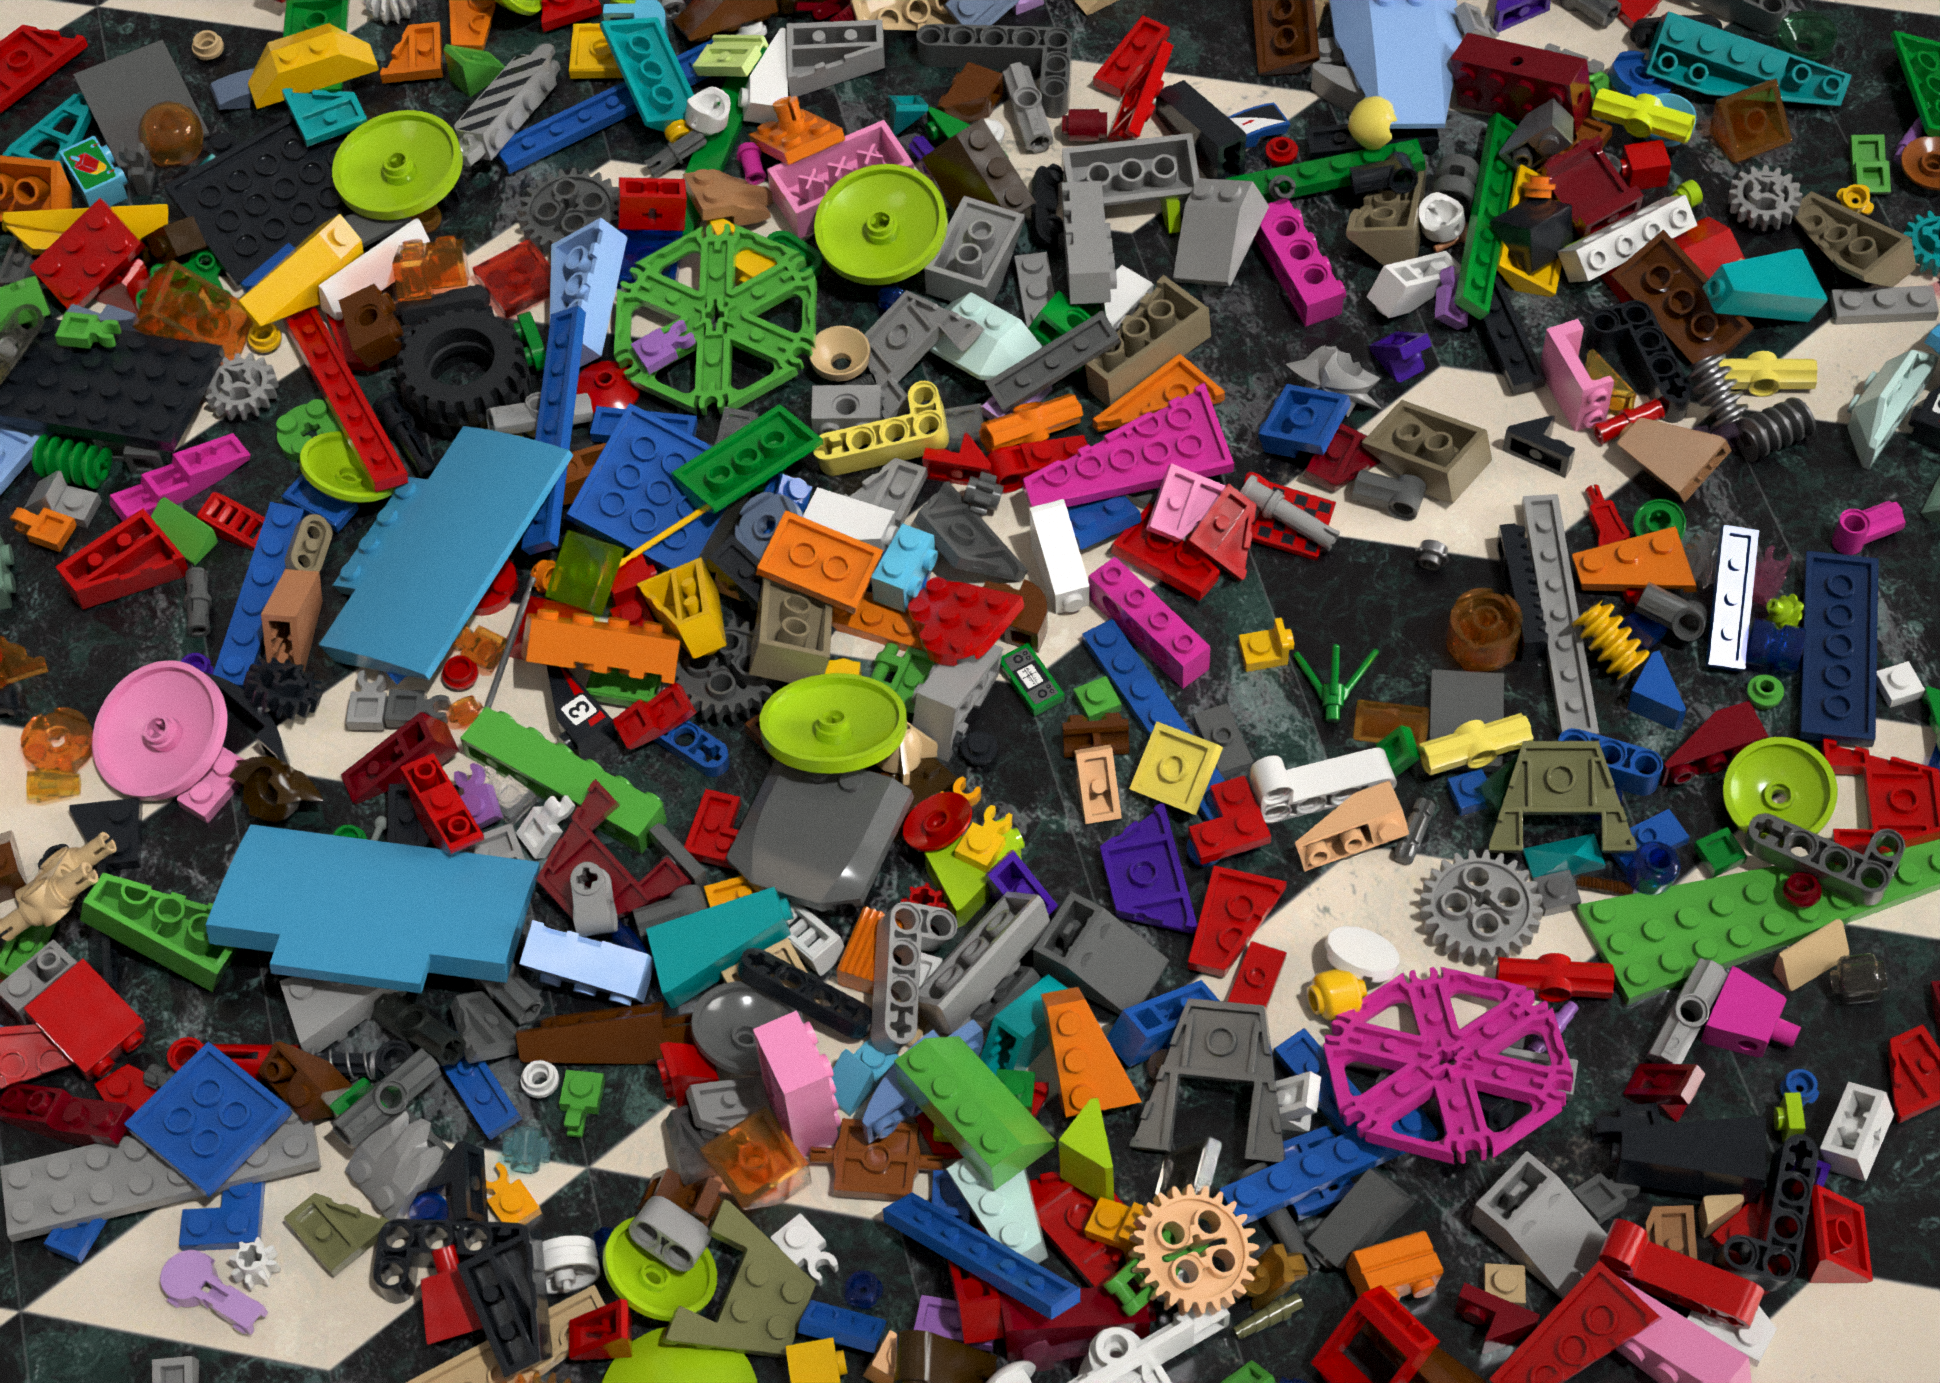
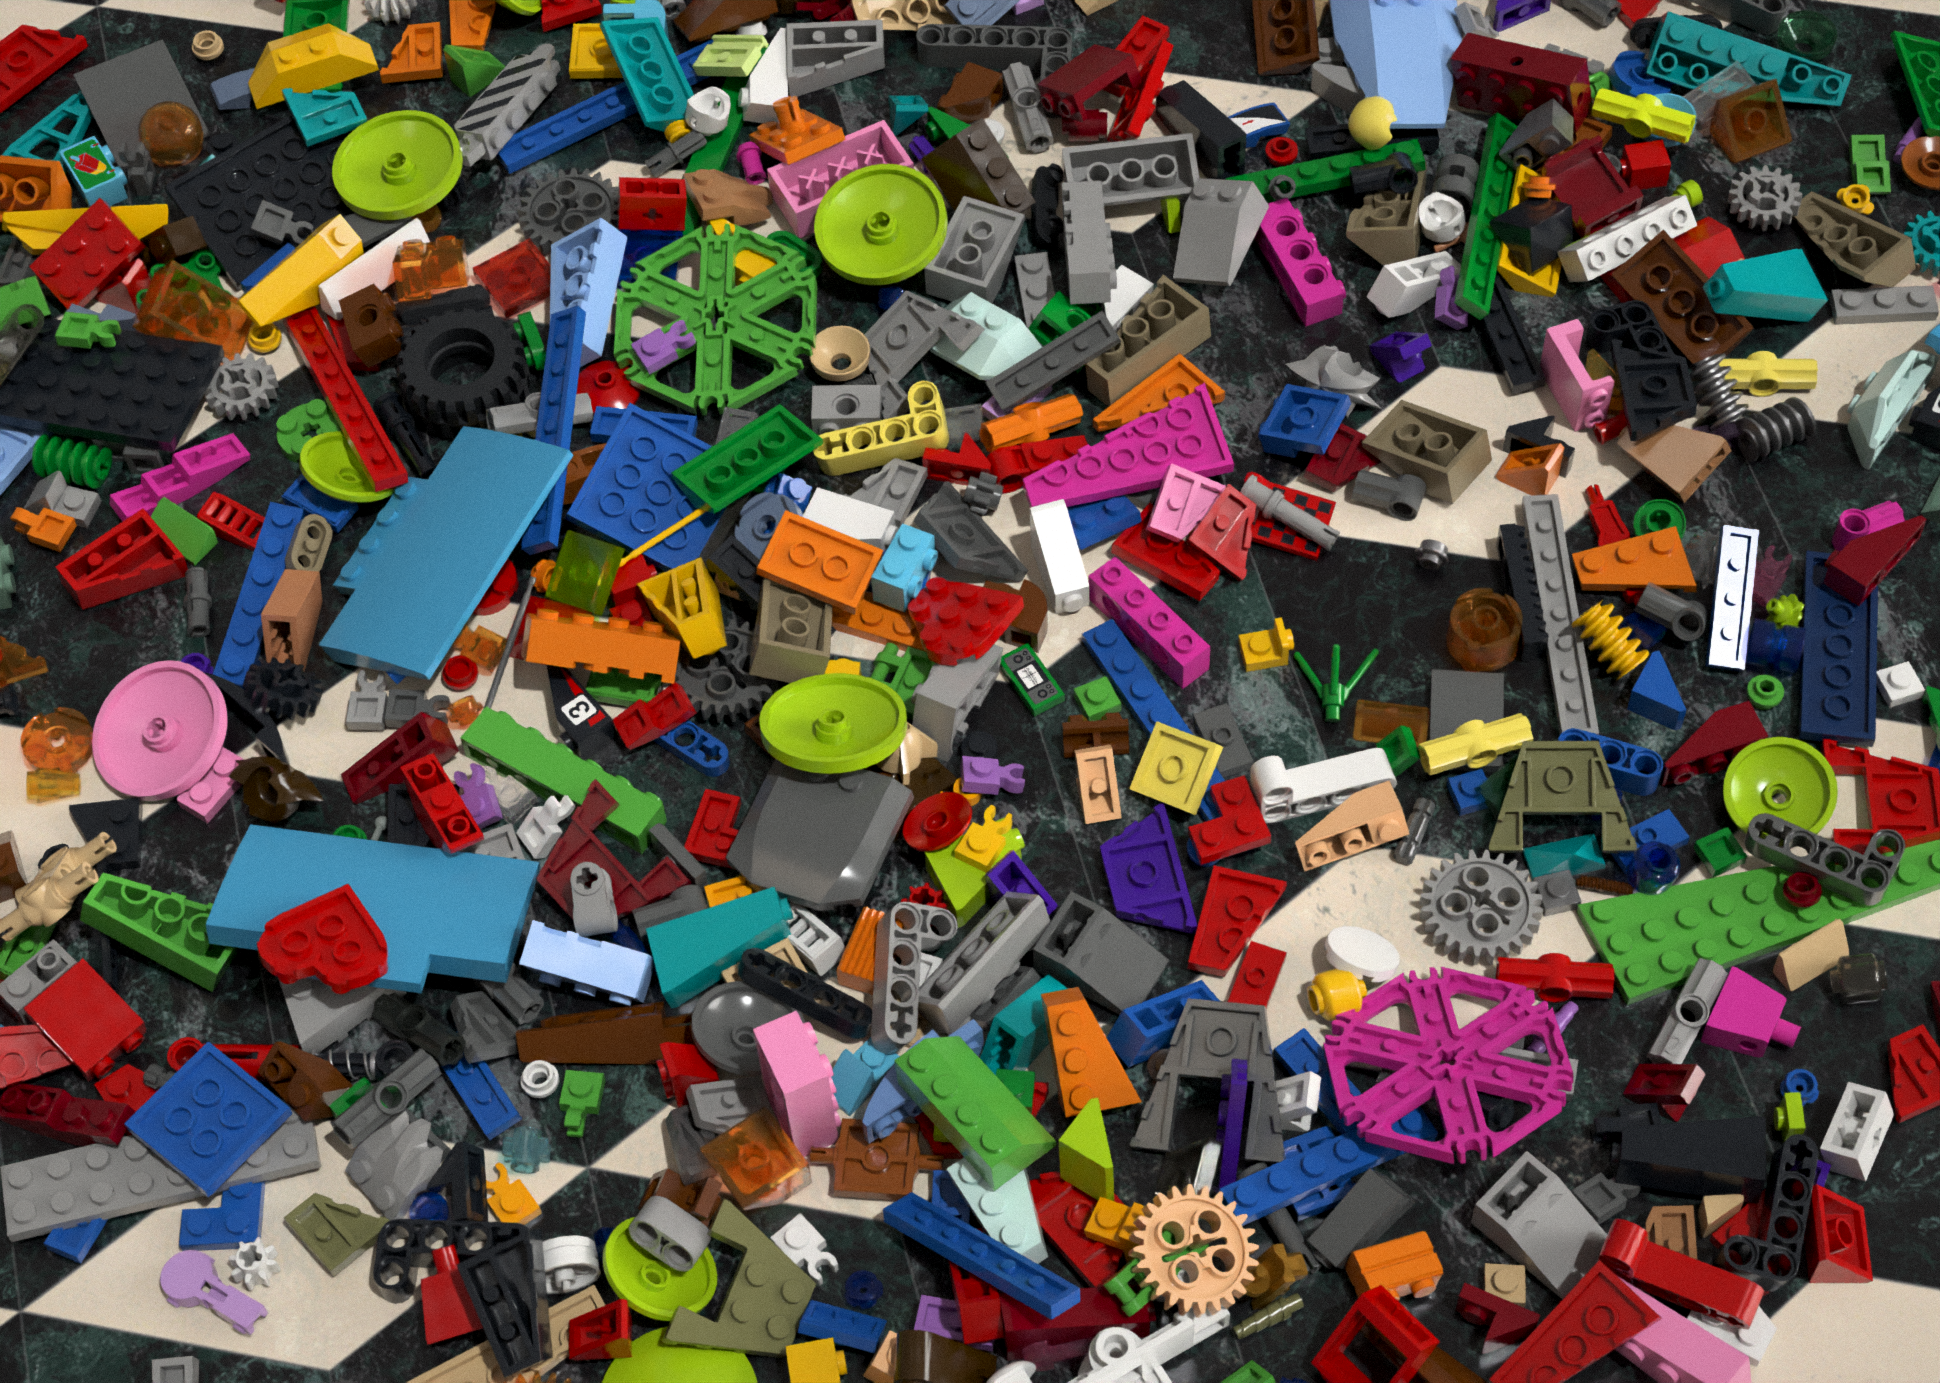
(275, 223): none -> dark grey plate
(325, 939): none -> red plate
(986, 776): none -> medium lavender plate
(1083, 77): none -> dark red panel
(1231, 1118): none -> dark purple wing
(1532, 469): none -> orange slope
(1652, 389): none -> black wing
(1726, 82): none -> clear plate
(1870, 558): none -> dark red slope

